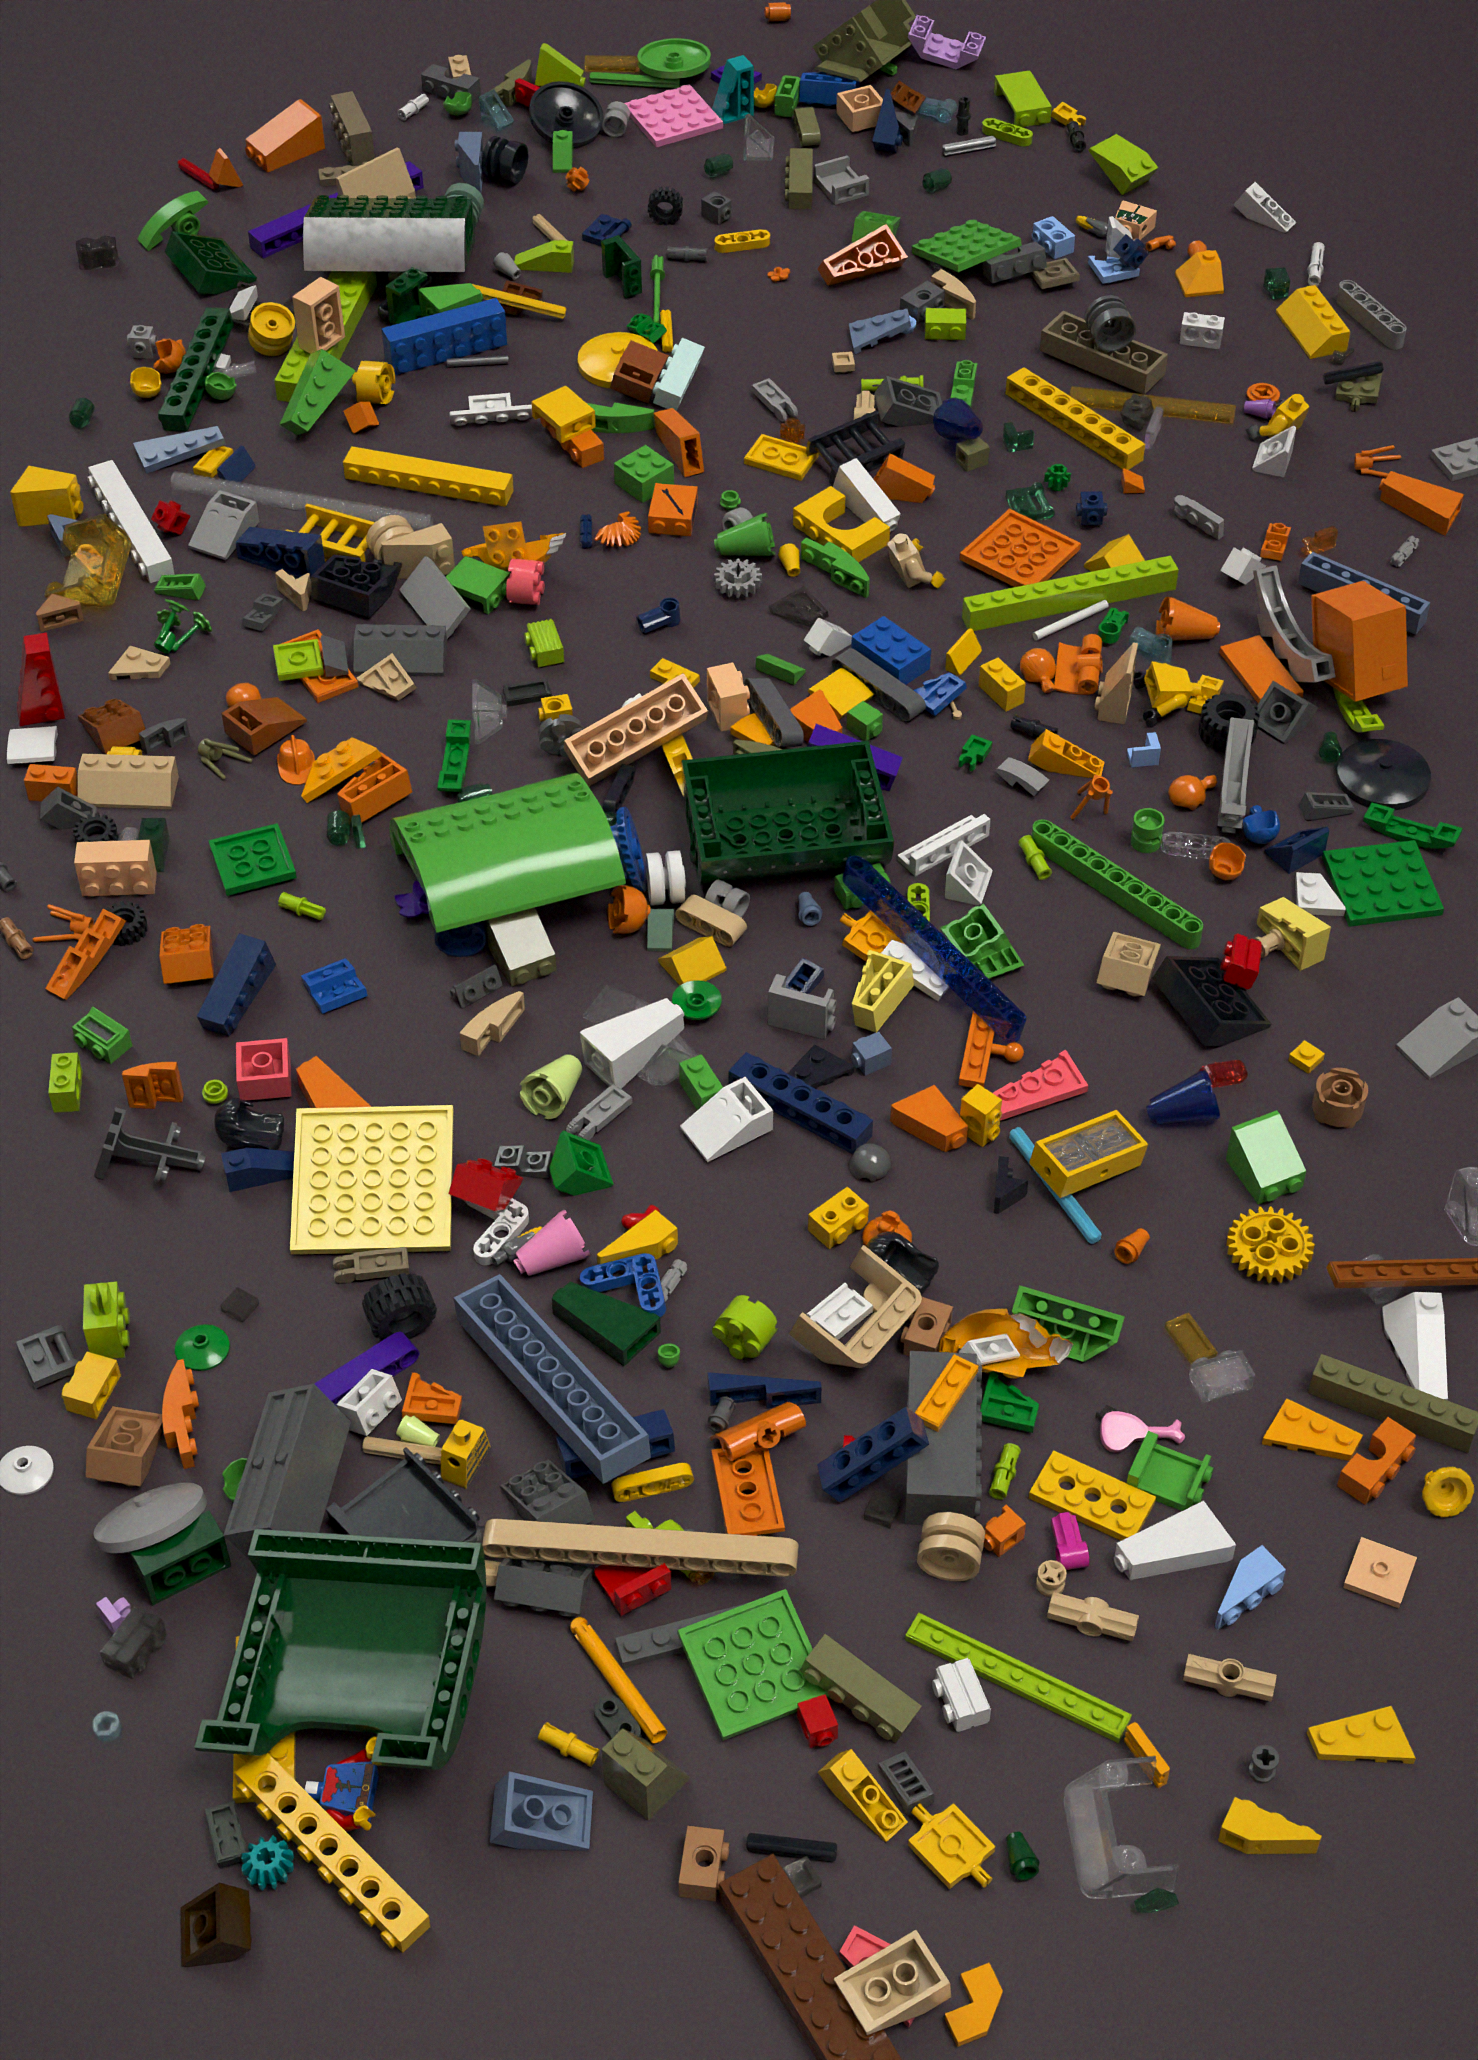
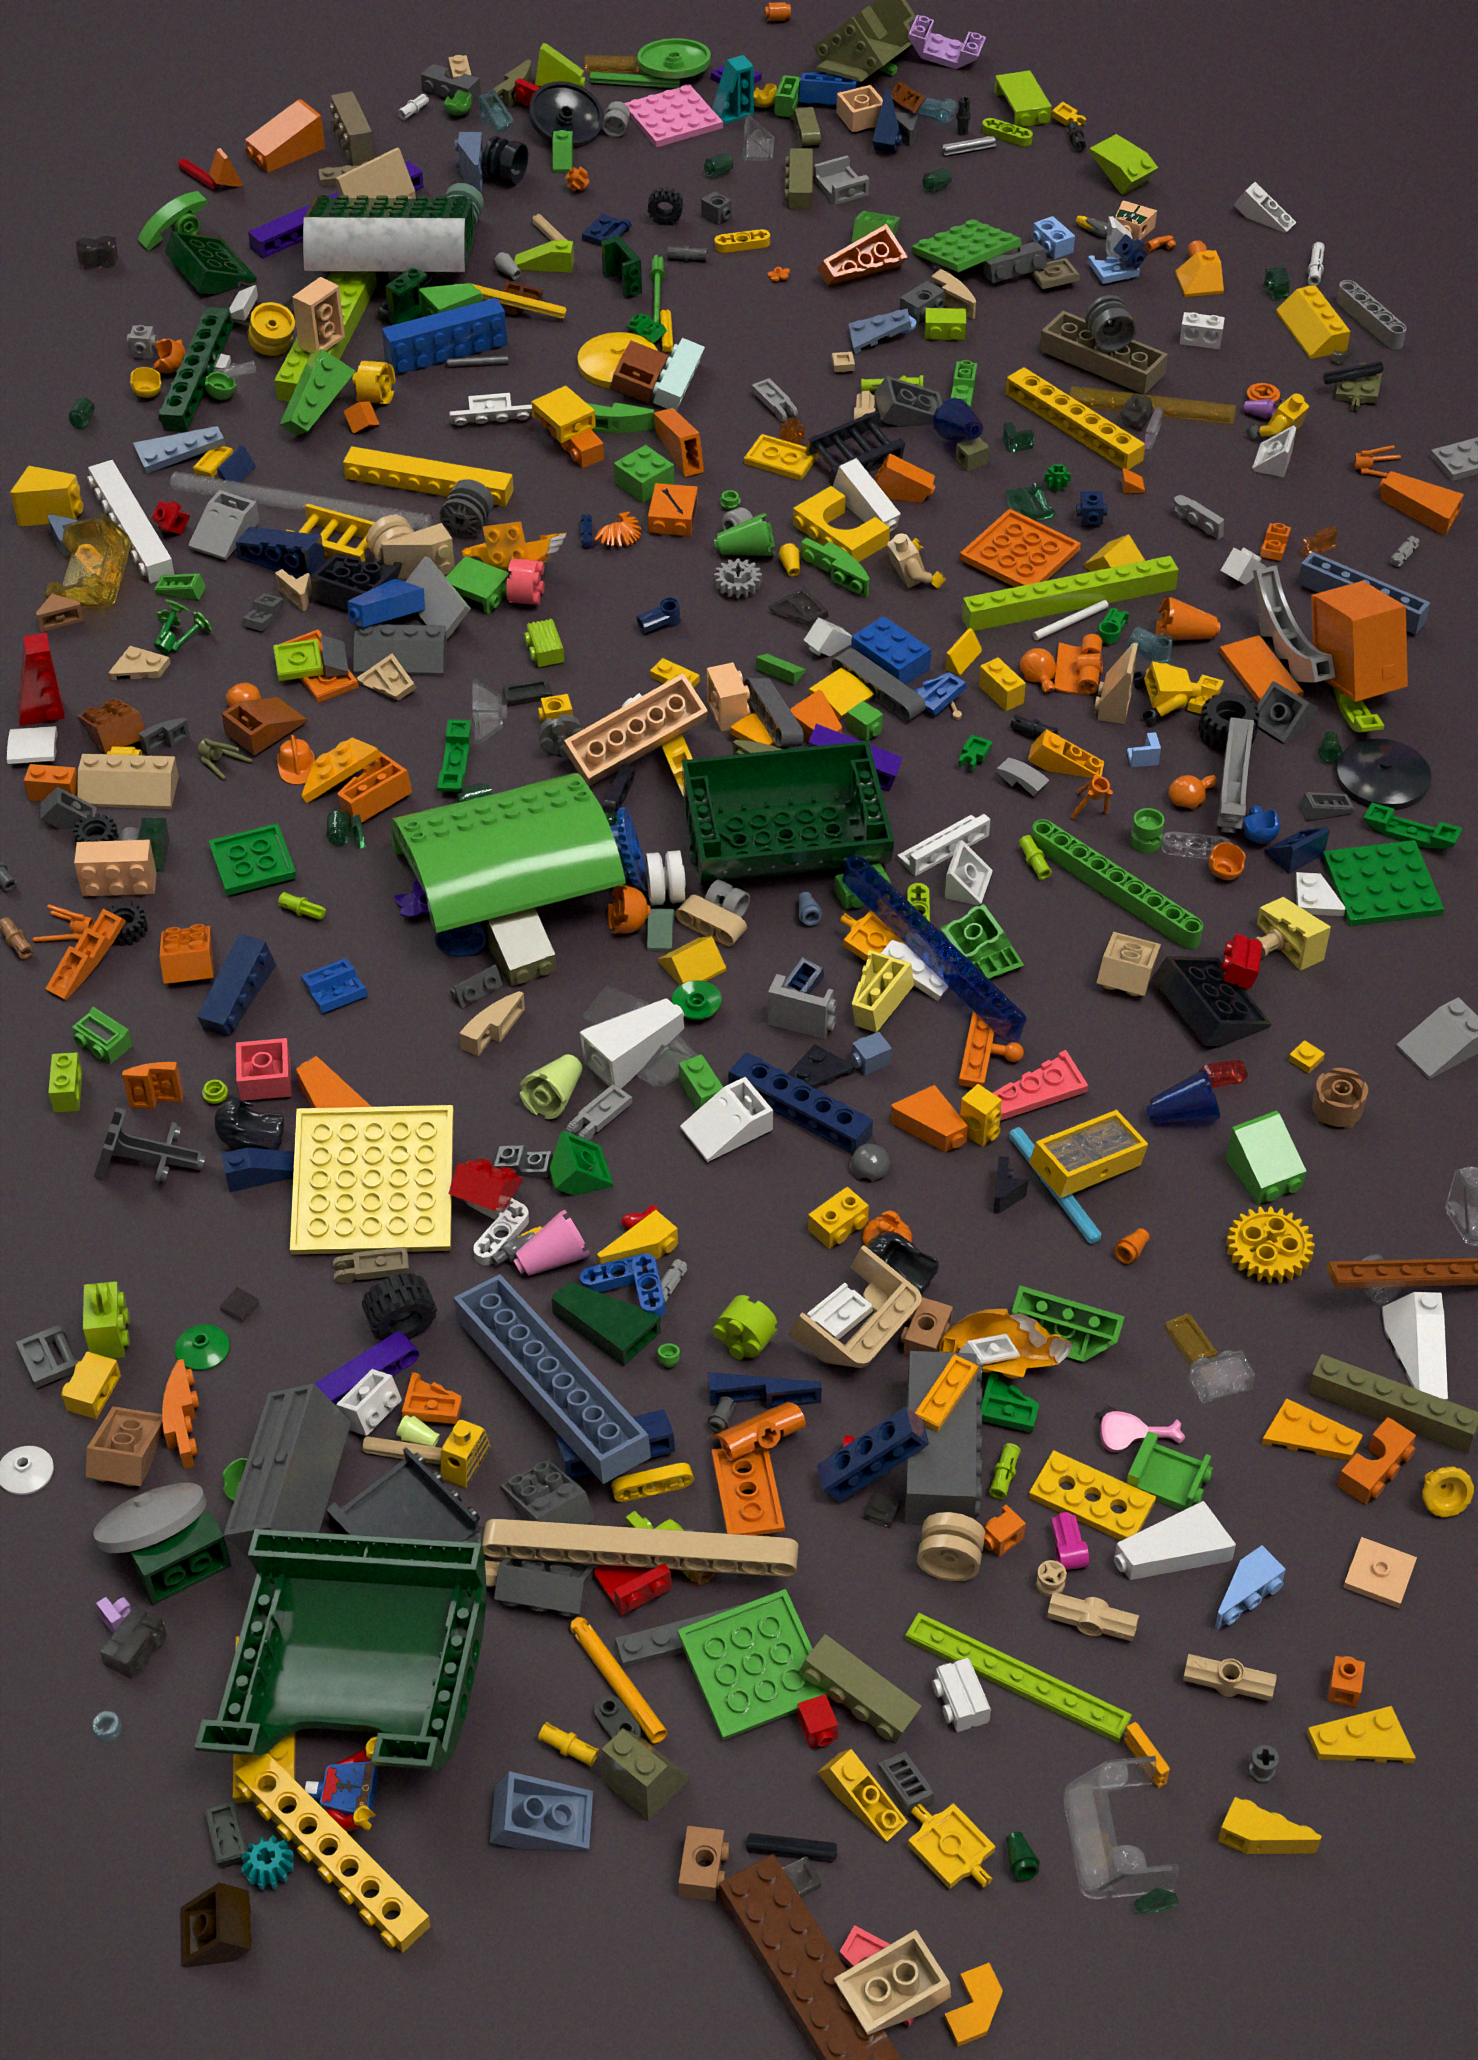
(385, 603): none -> blue slope
(466, 508): none -> dark grey wheel
(1346, 1681): none -> orange brick

